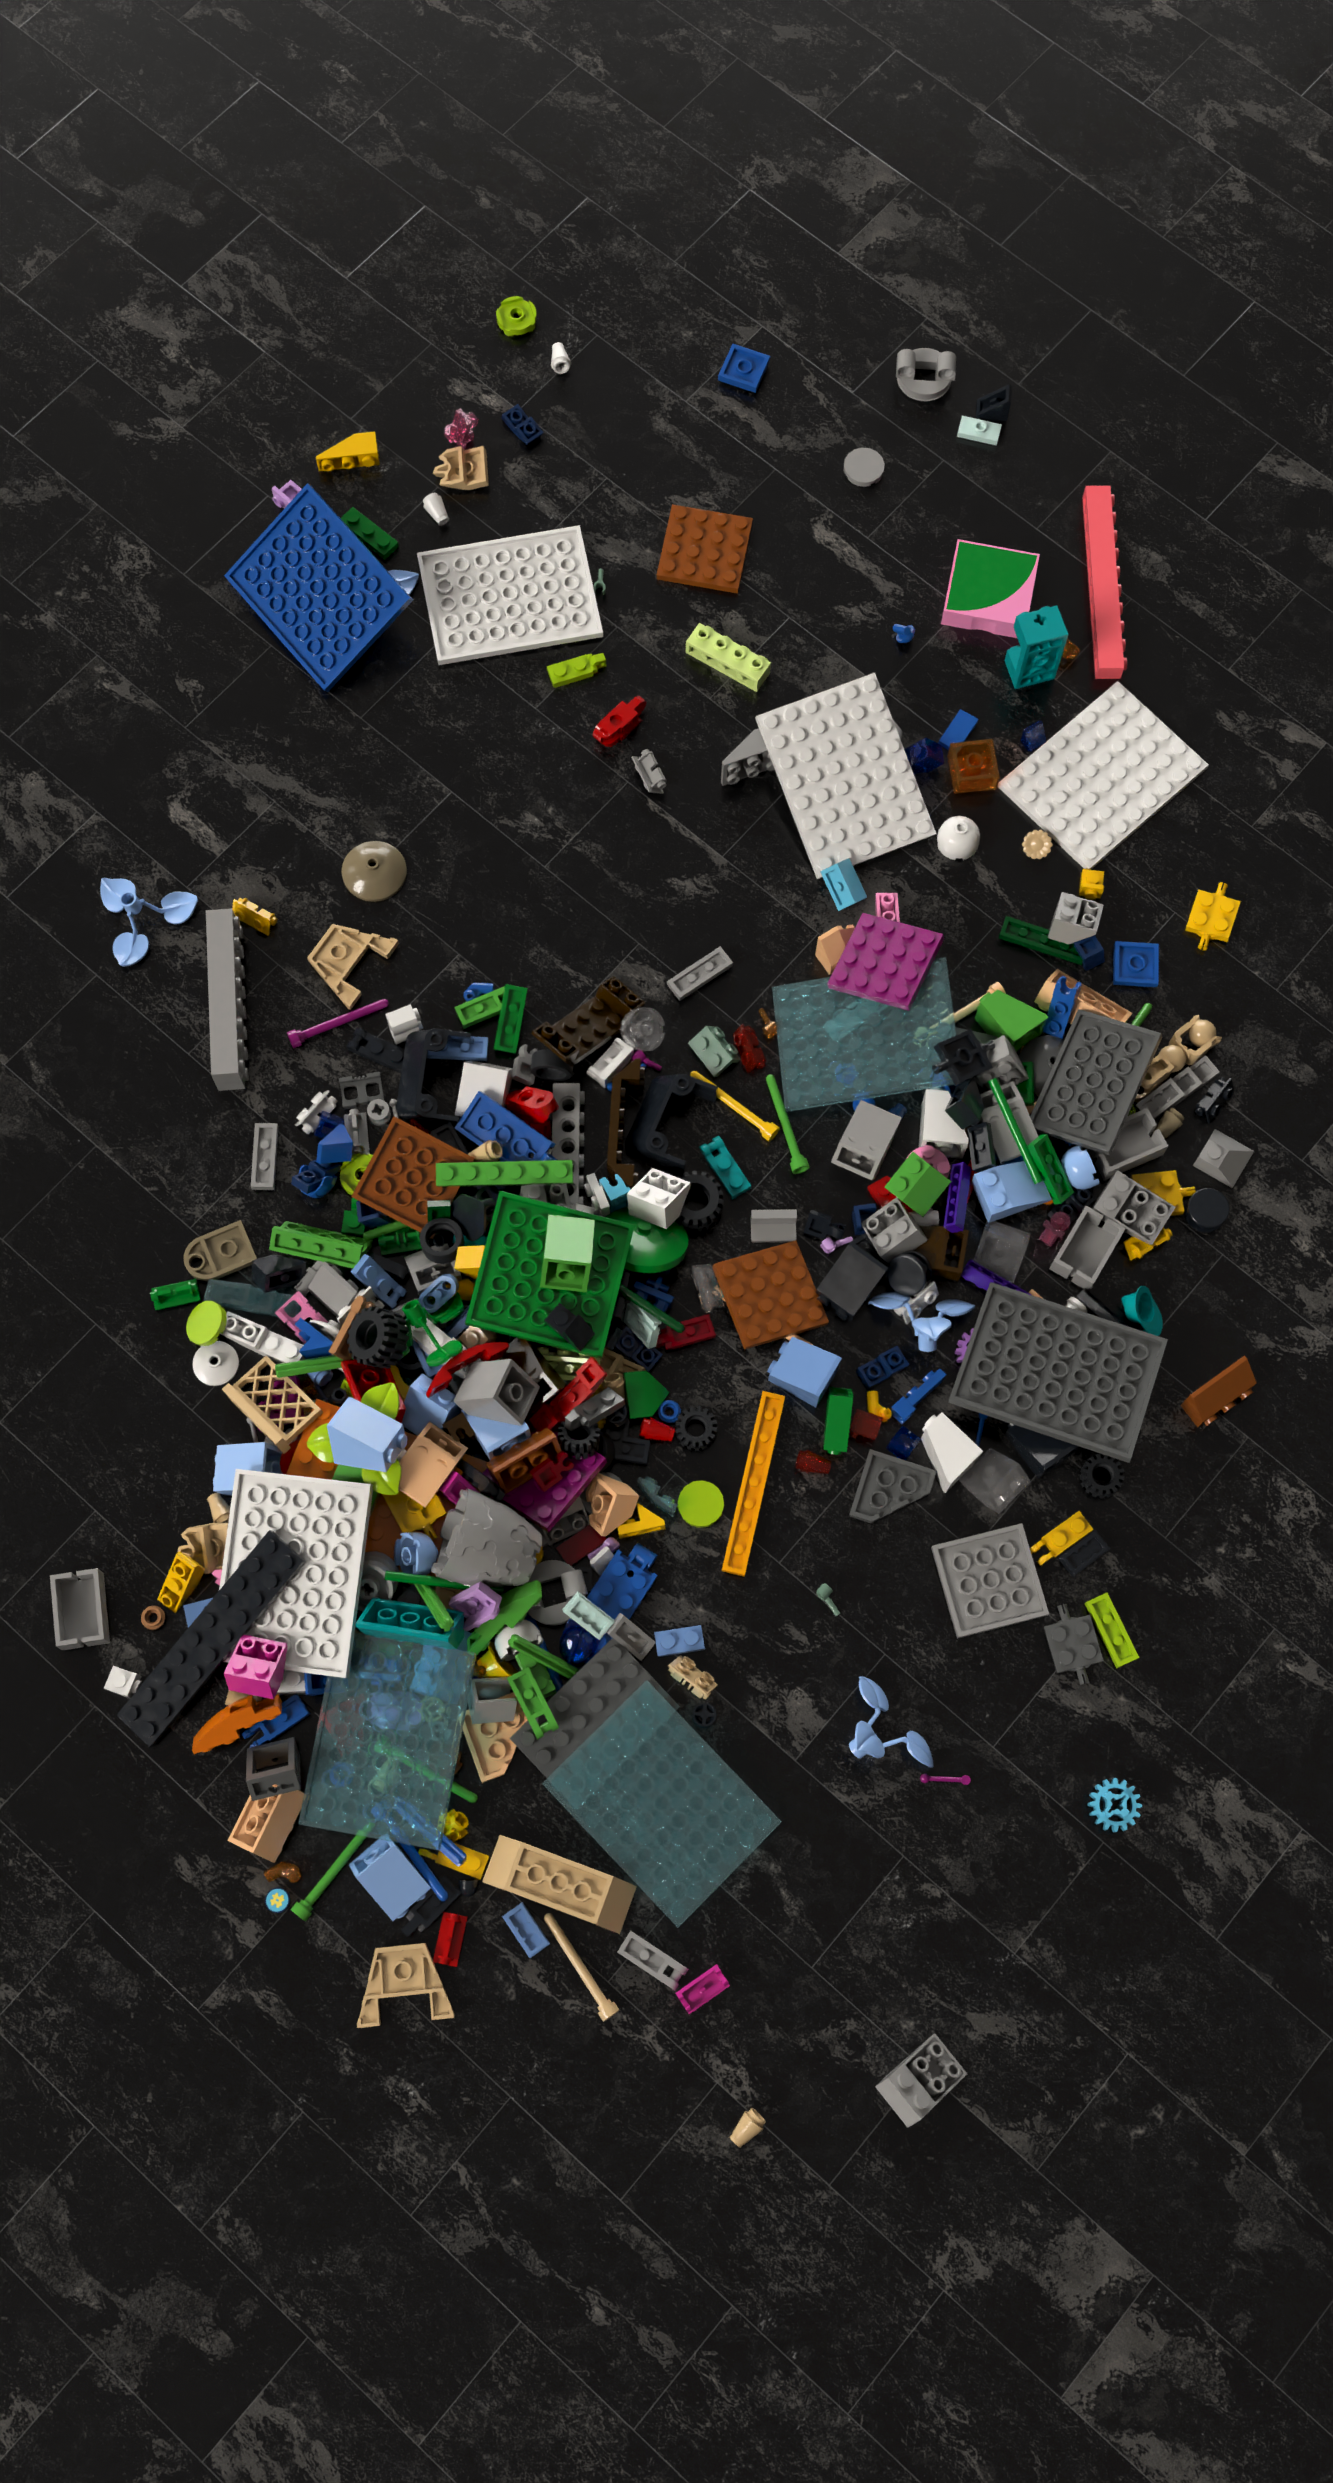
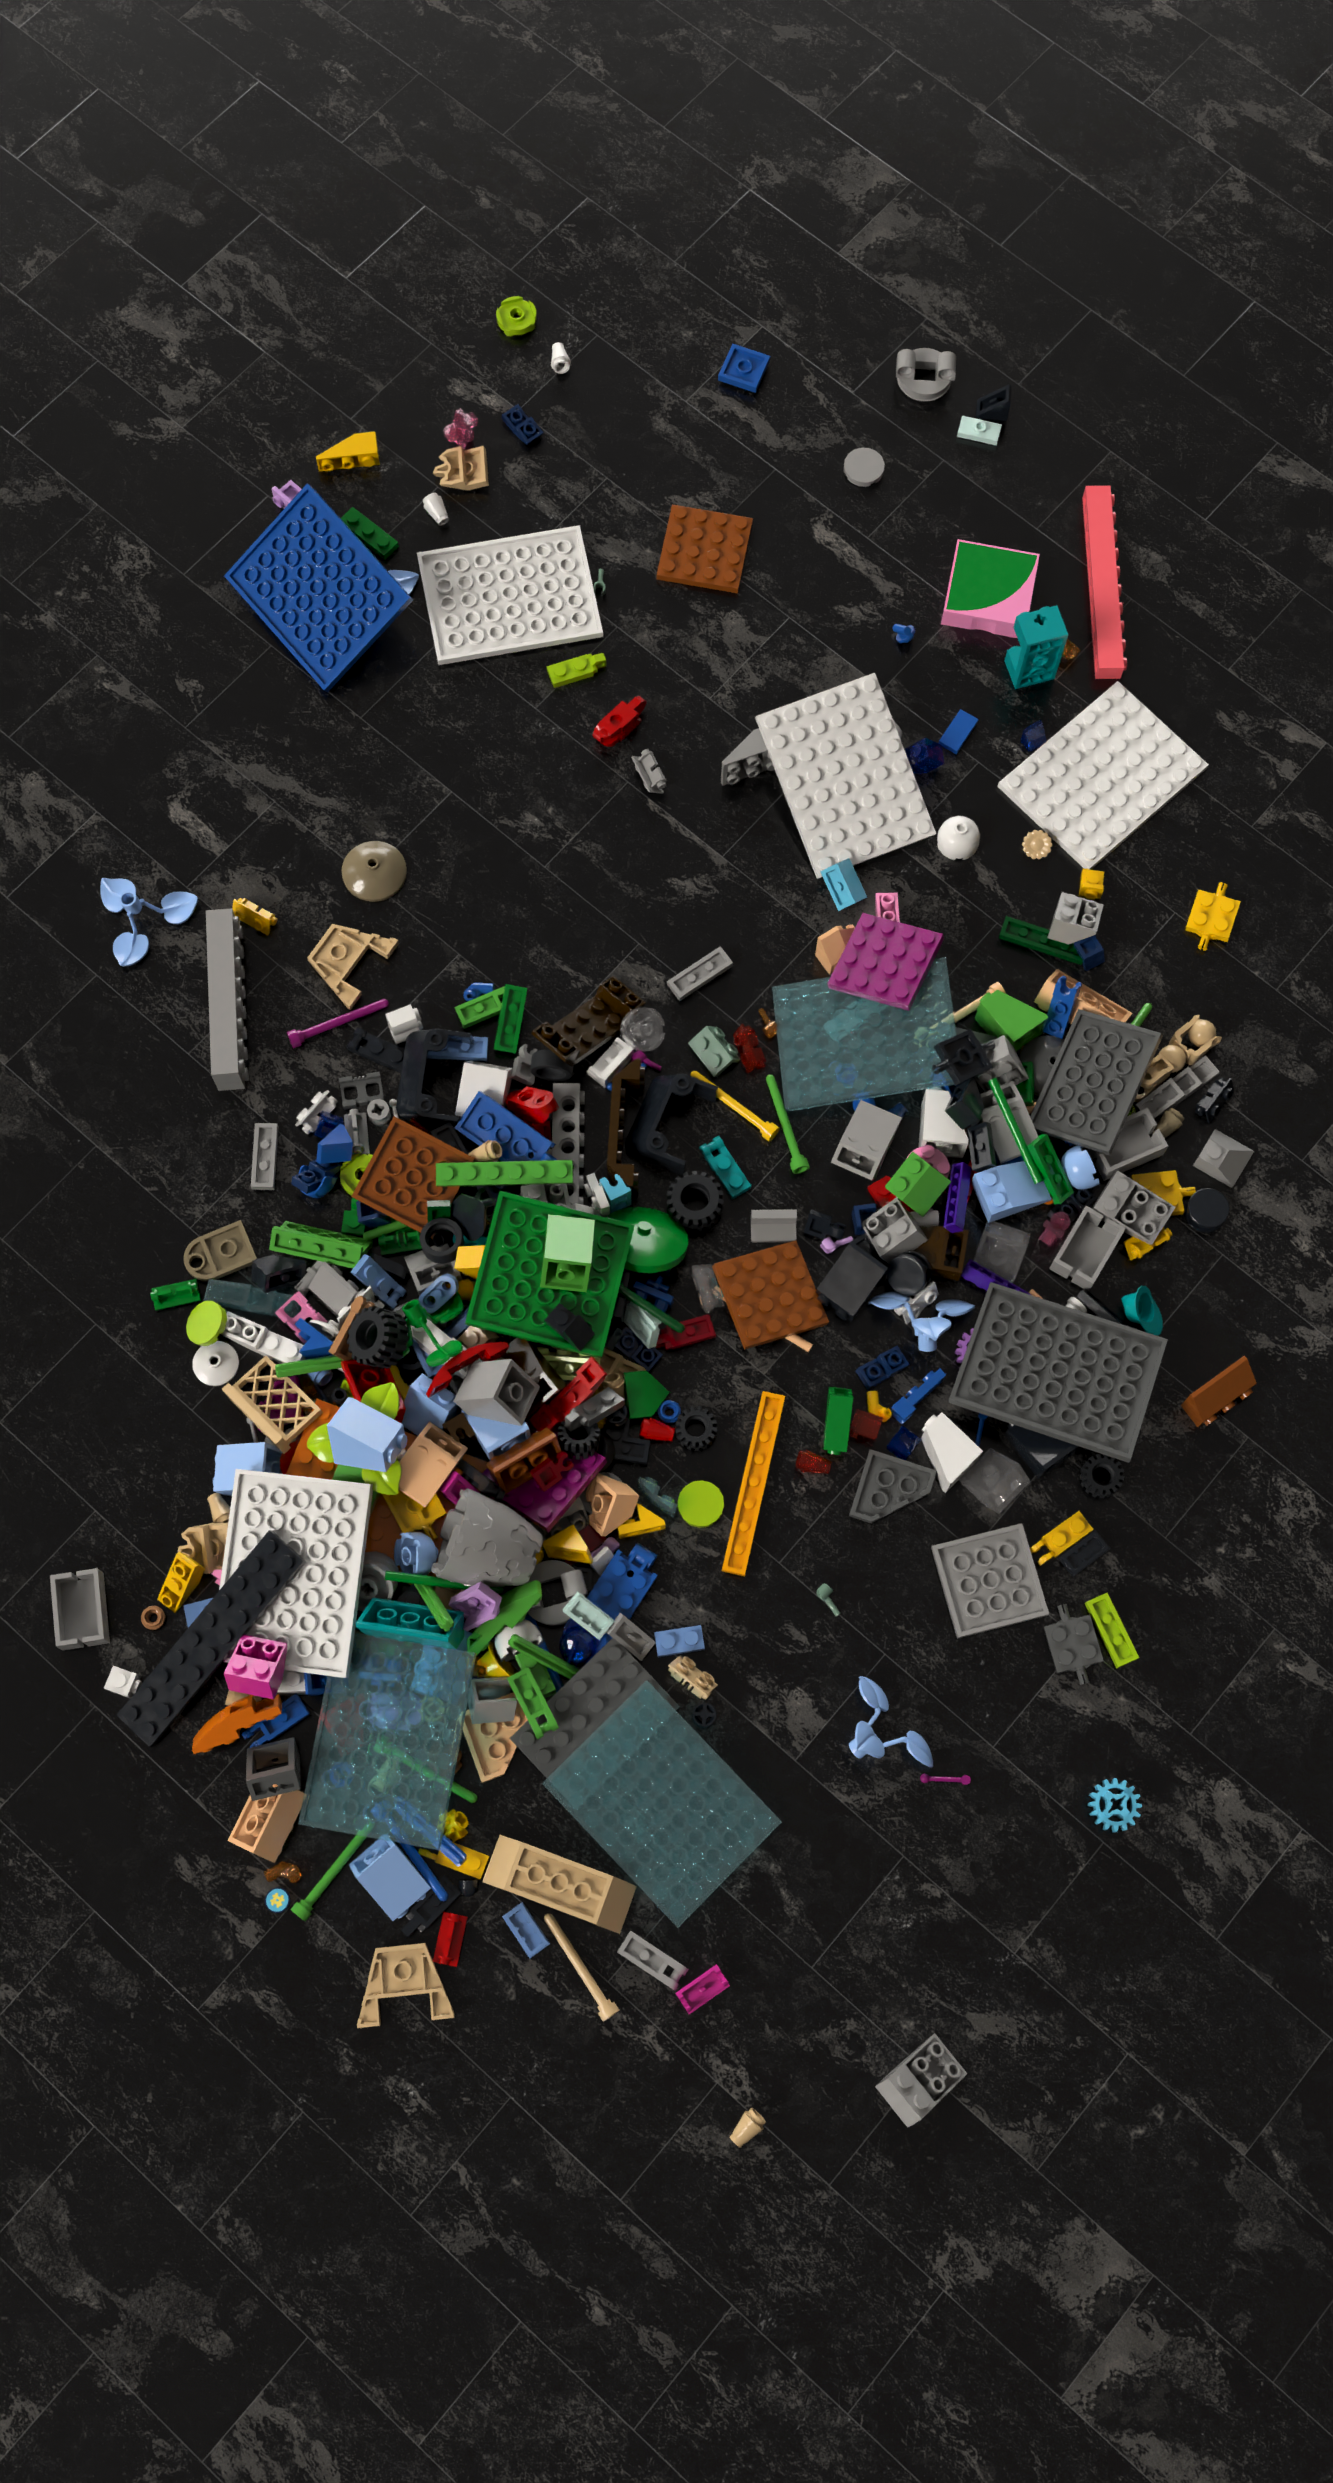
(568, 1546): none -> yellow slope
(658, 1198): white slope -> none
(728, 657): yellowish green brick -> none
(804, 1370): medium blue slope -> none
(973, 766): clear orange brick -> none
(1136, 964): blue plate -> none

